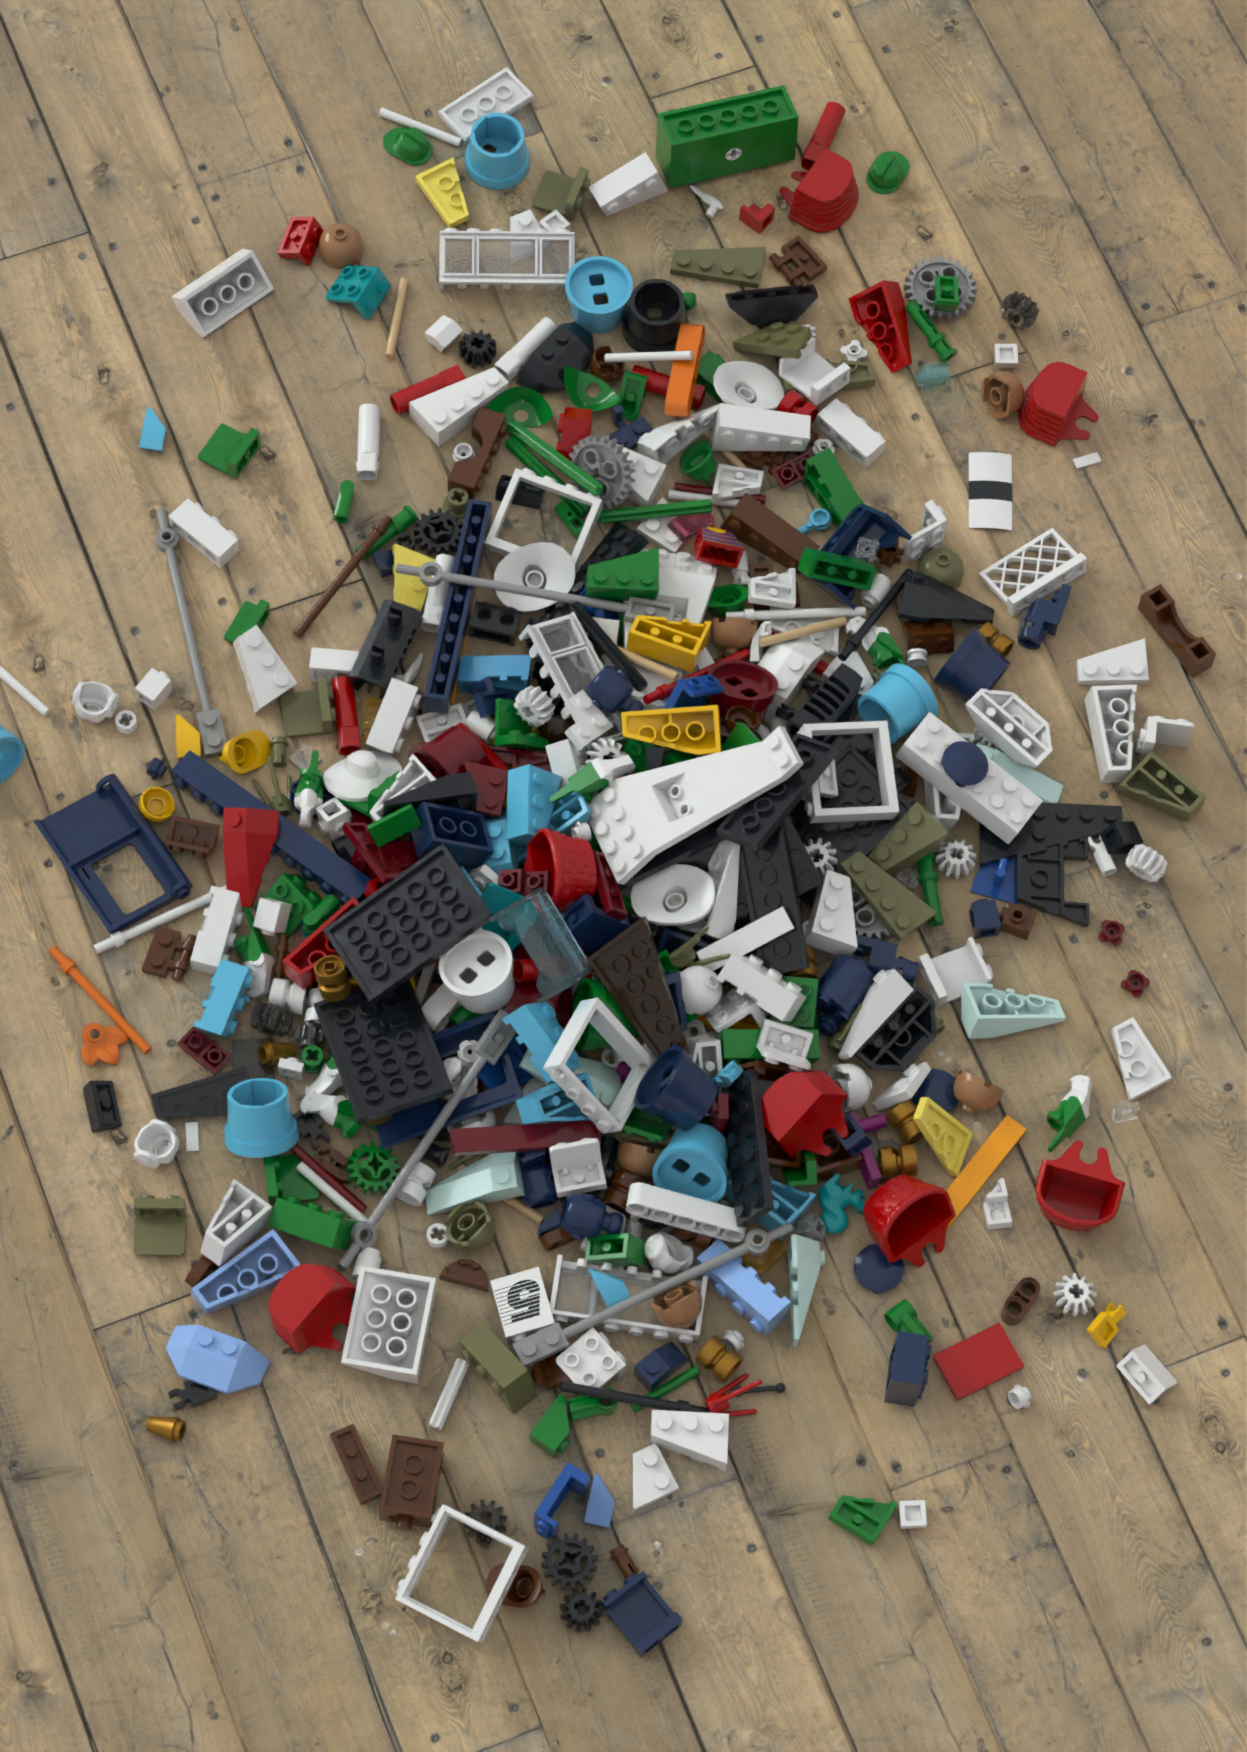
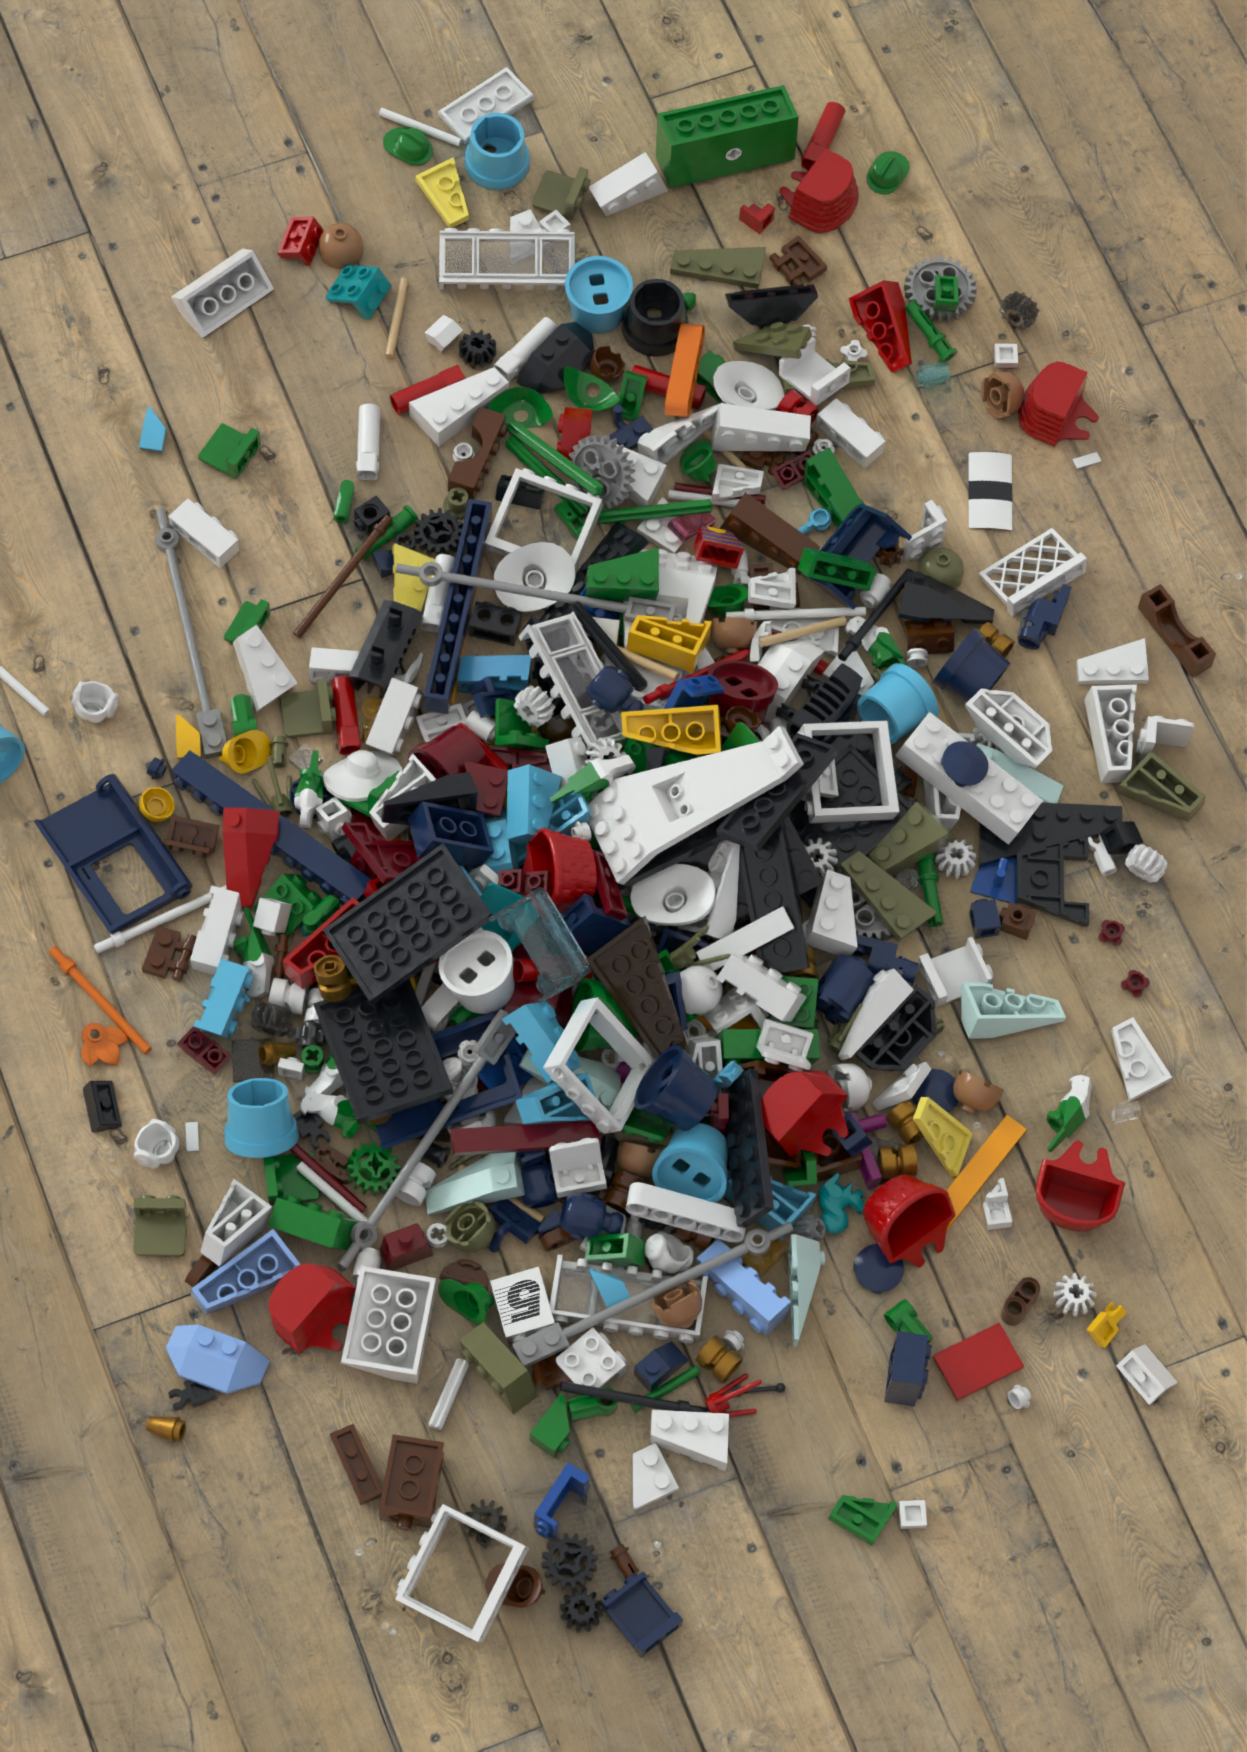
(126, 714): white bush -> none
(153, 689): white brick -> none
(200, 1097): black wing -> none
(242, 714): none -> green piece
(372, 507): none -> black brick
(394, 825): green panel -> none
(405, 1247): none -> dark red torso
(467, 1300): none -> green piece
(511, 1220): none -> dark blue plate
(590, 719): white plate -> none
(600, 1503): medium blue slope -> none
(648, 356): white bar -> none
(714, 204): white bar -> none
(827, 1024): dark blue plate -> none
(862, 544): clear plate -> none

